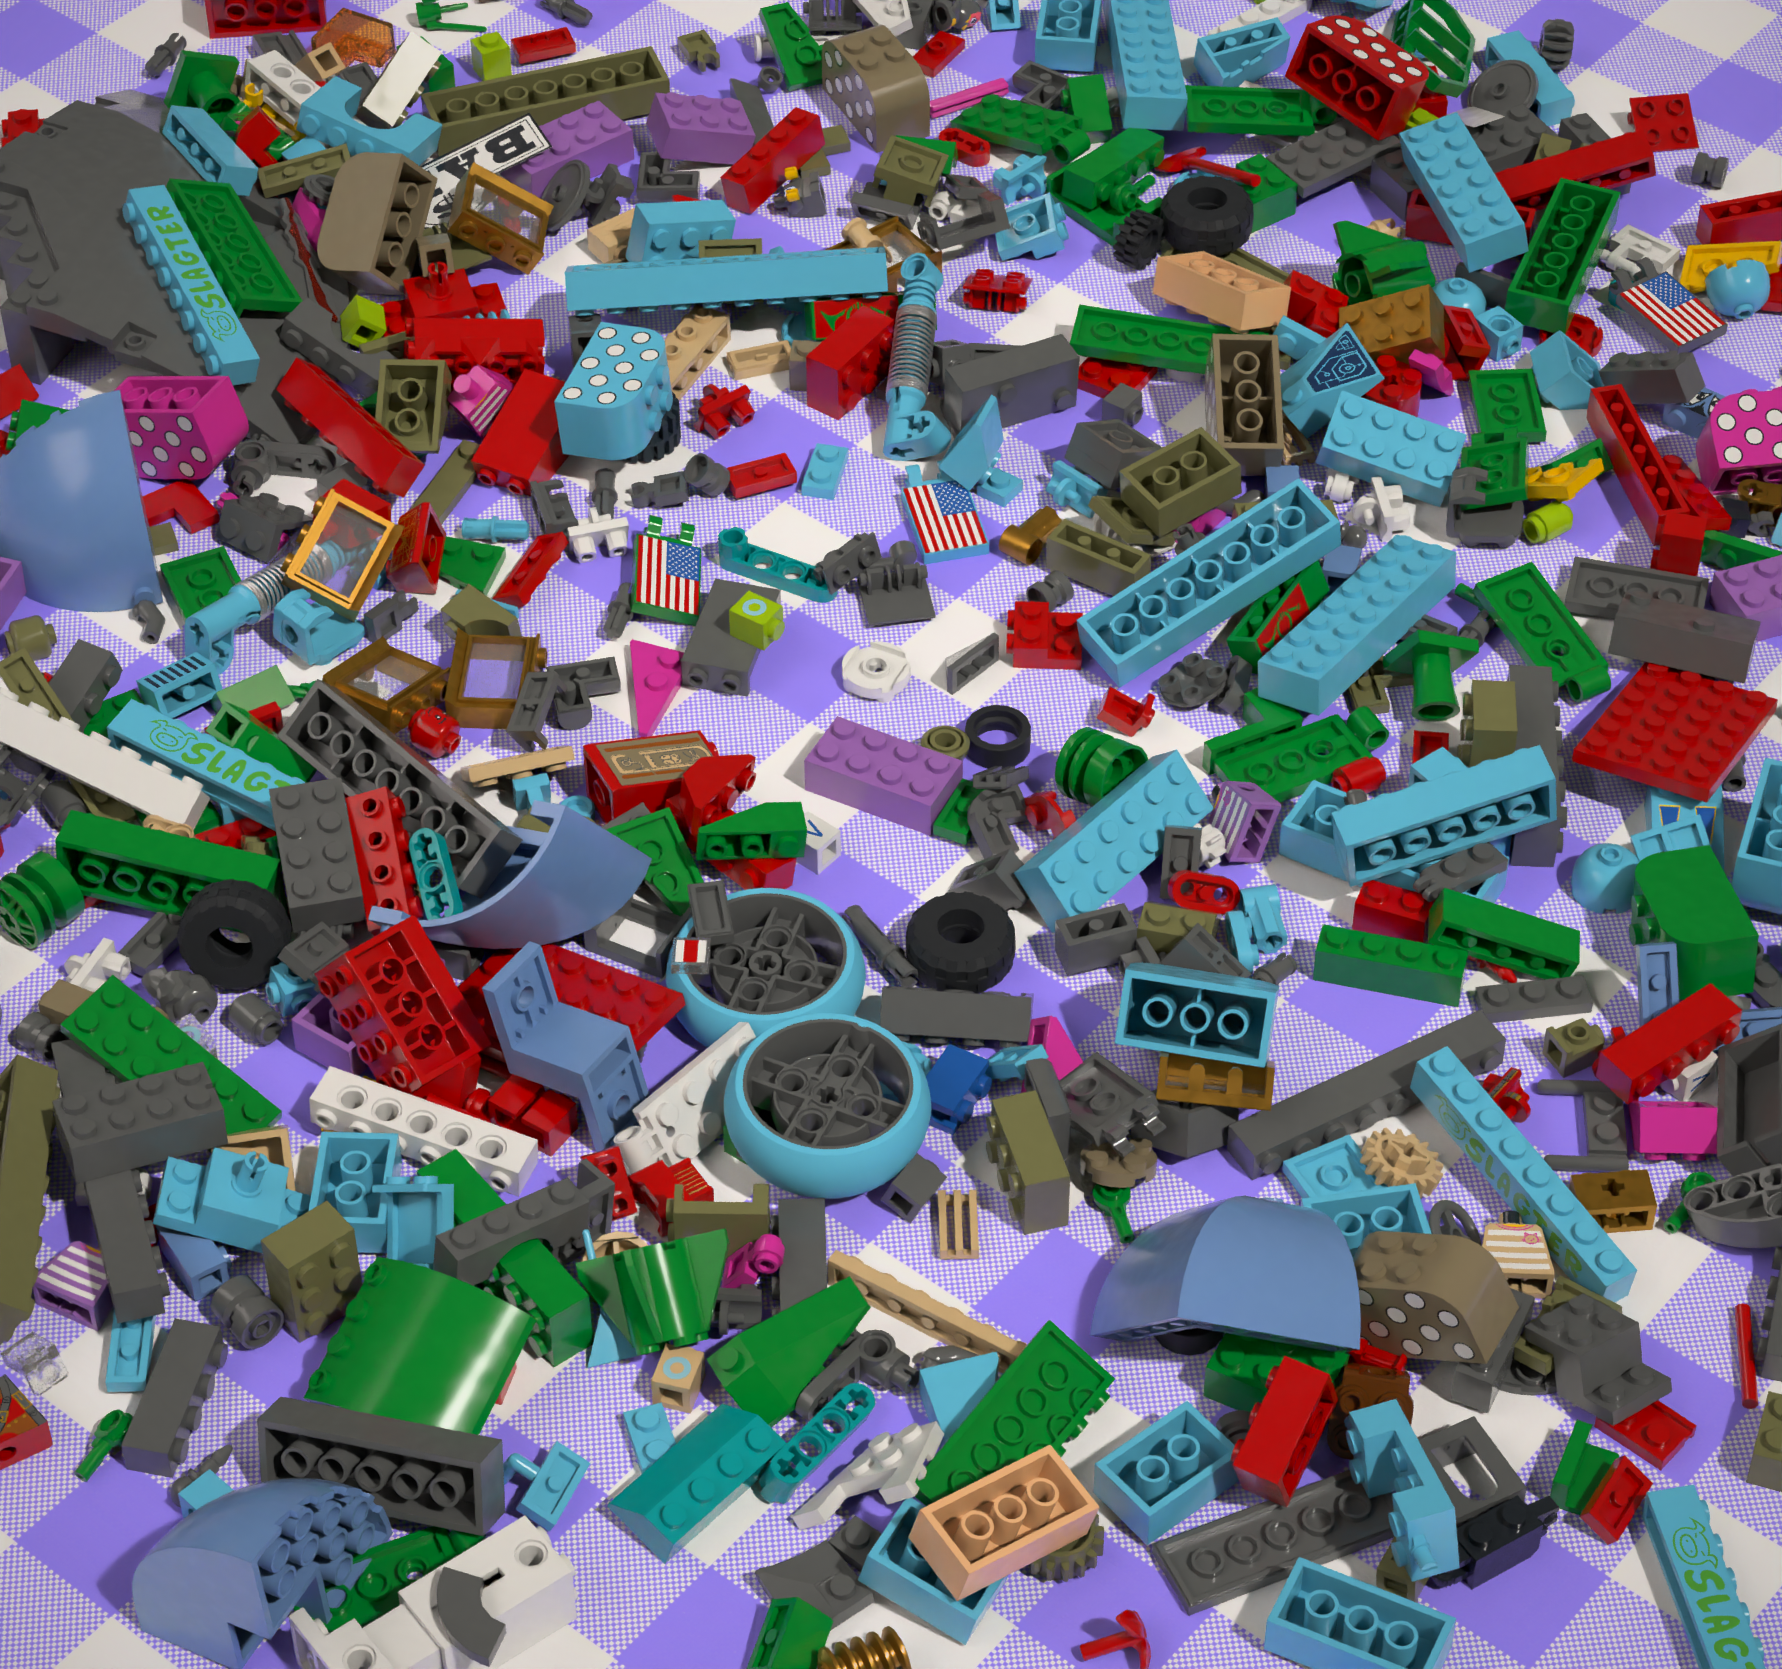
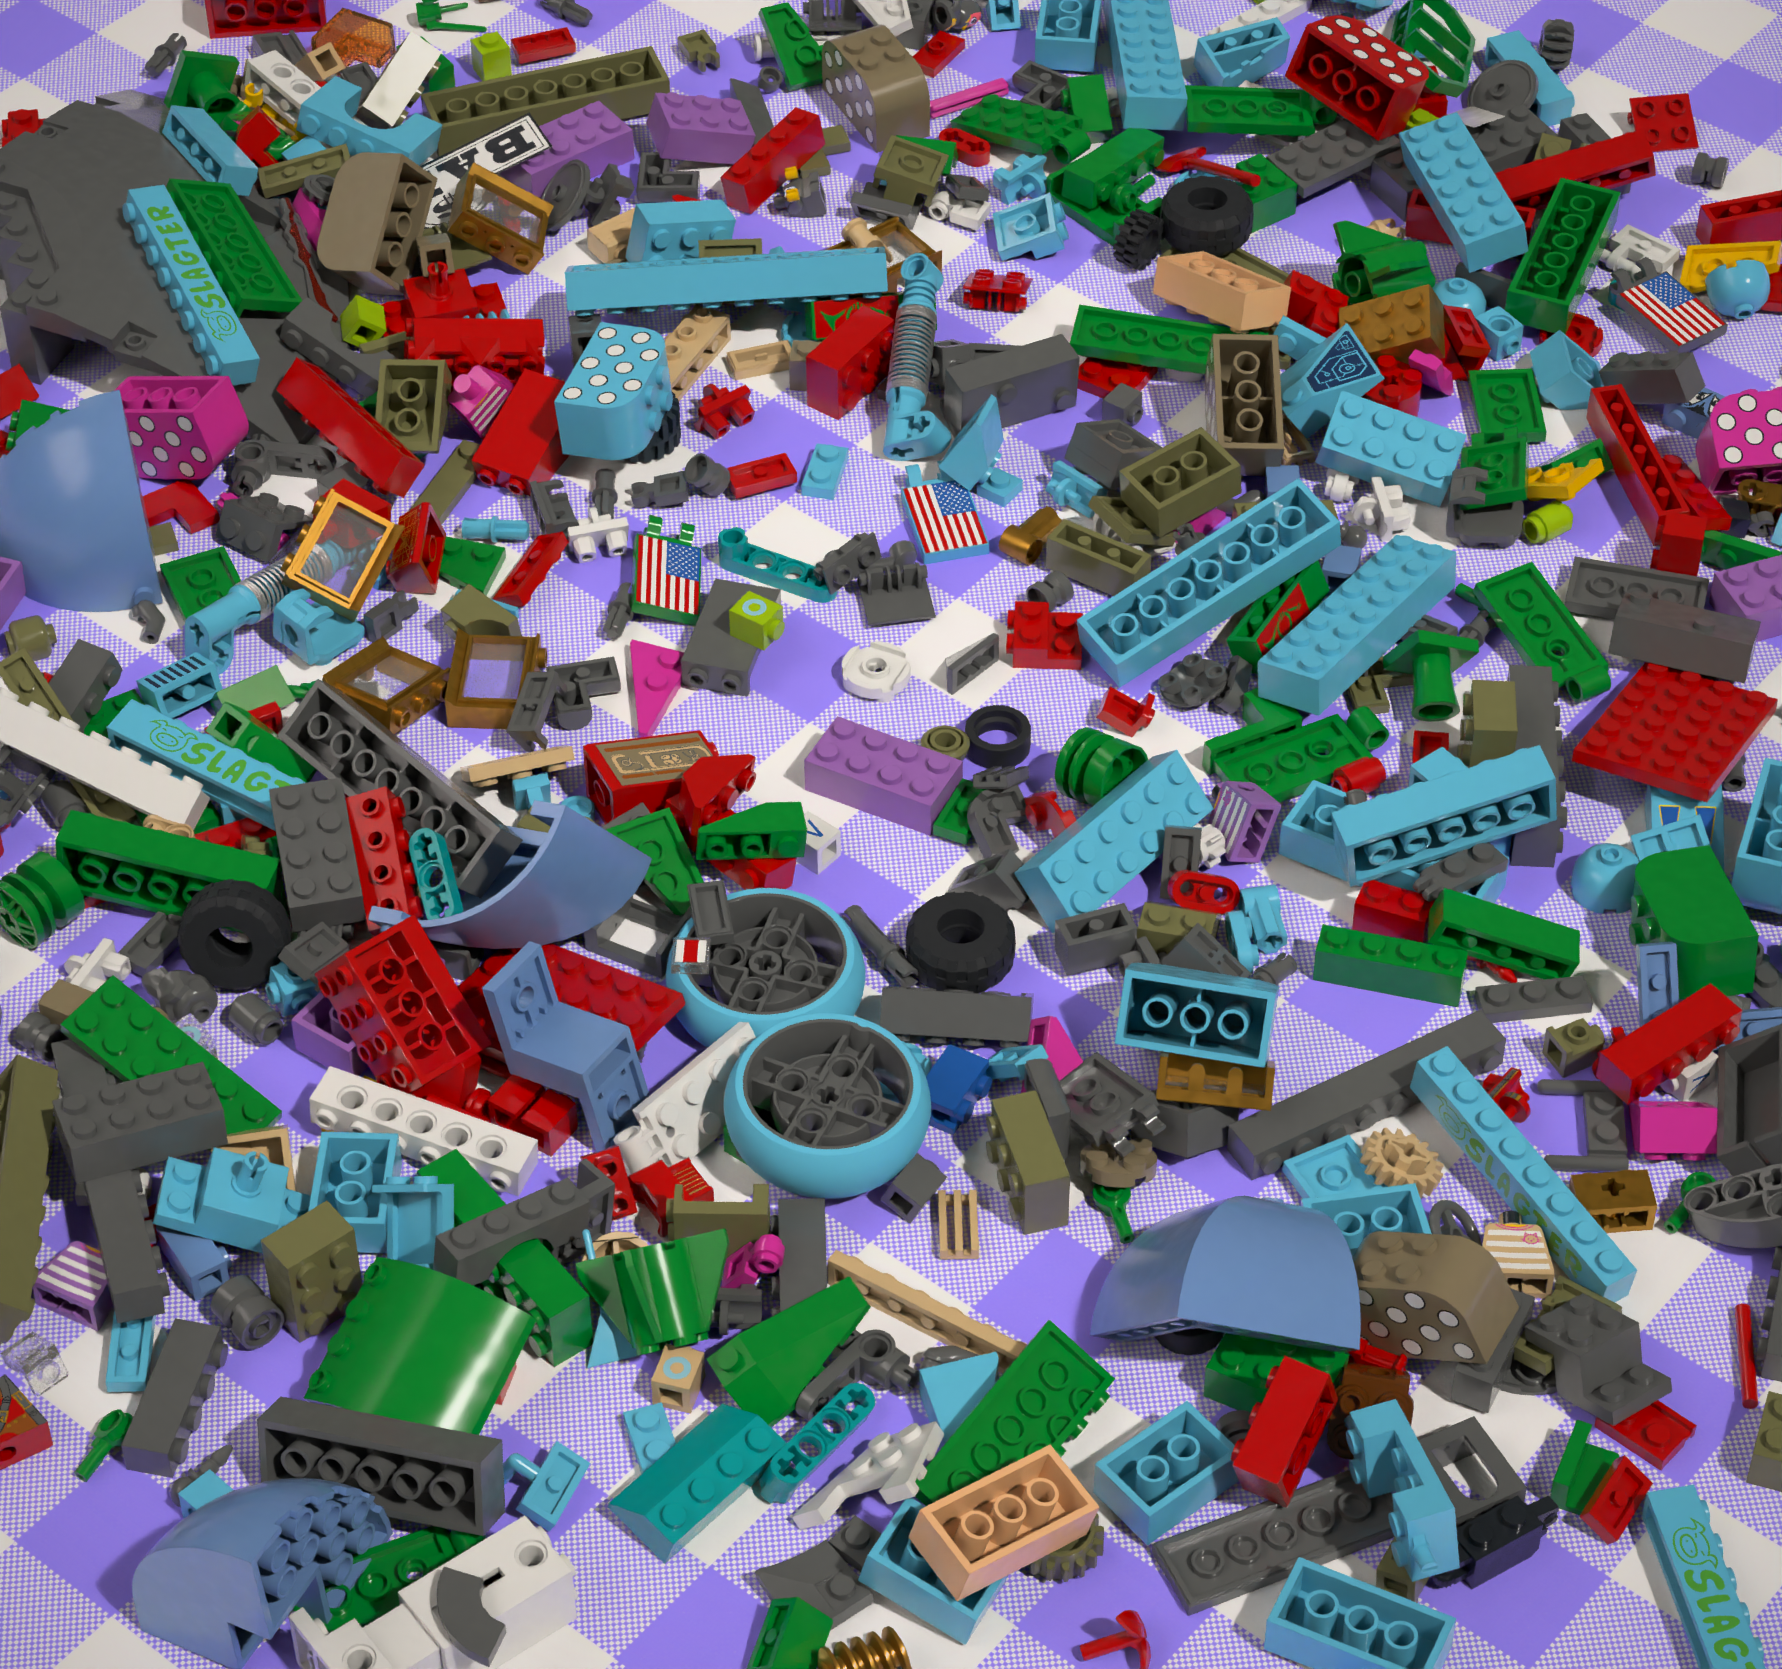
(434, 732): red head -> none
(989, 222): dark grey panel -> none

